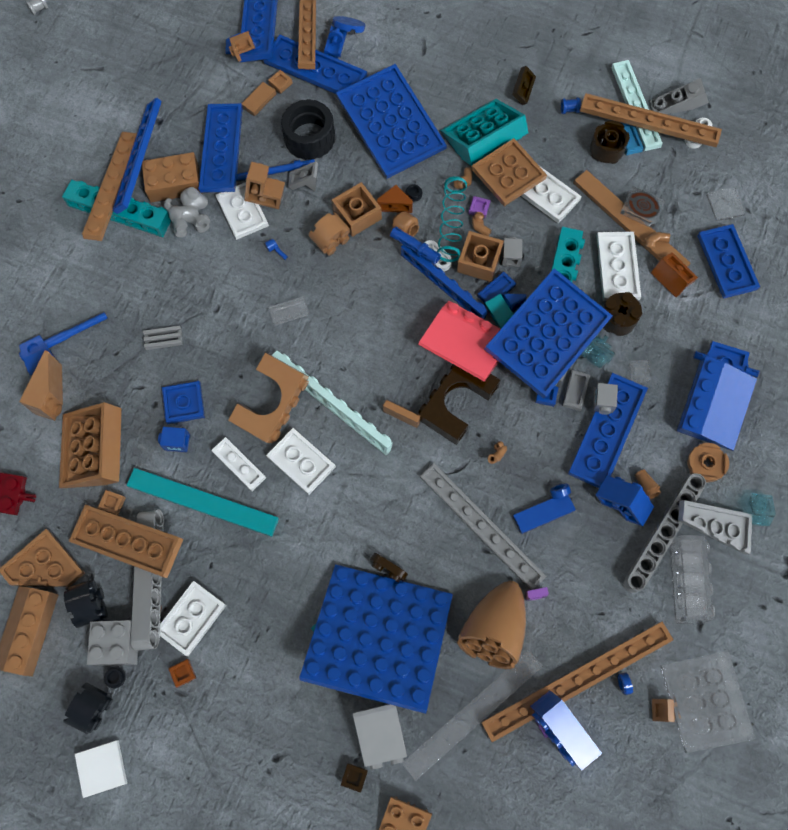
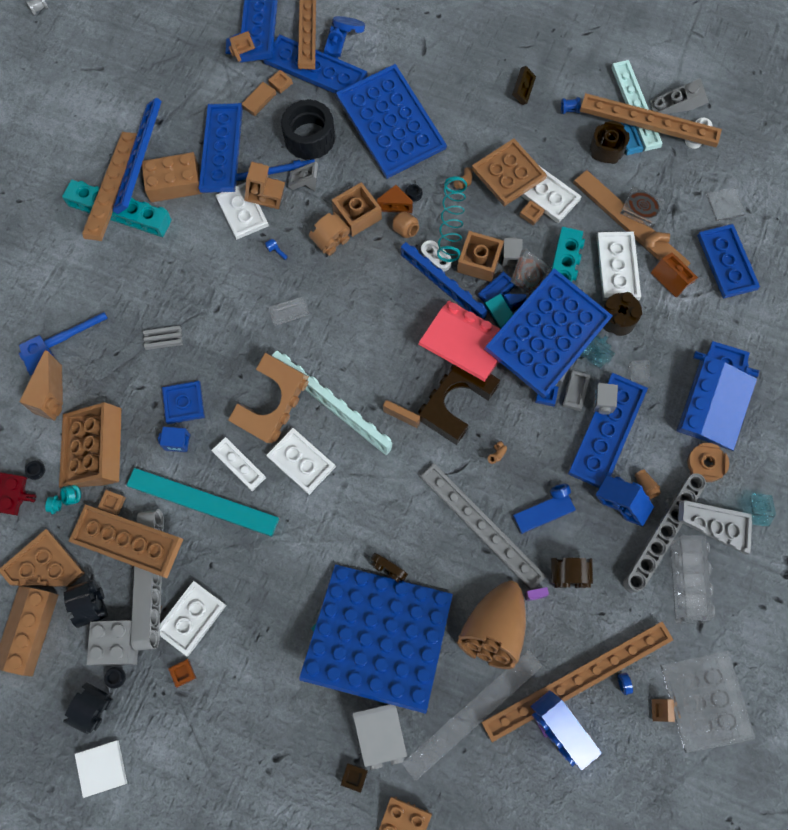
(34, 470): none -> black plate
(53, 504): none -> teal plate
(68, 494): none -> teal tile
(188, 213): light grey animal -> none
(420, 248): blue pin -> none
(478, 224): medium nougat arm -> none
(479, 205): medium lavender tile -> none
(485, 130): teal slope -> none
(529, 272): none -> clear tile
(532, 212): none -> medium nougat plate
(571, 571): none -> dark brown brick

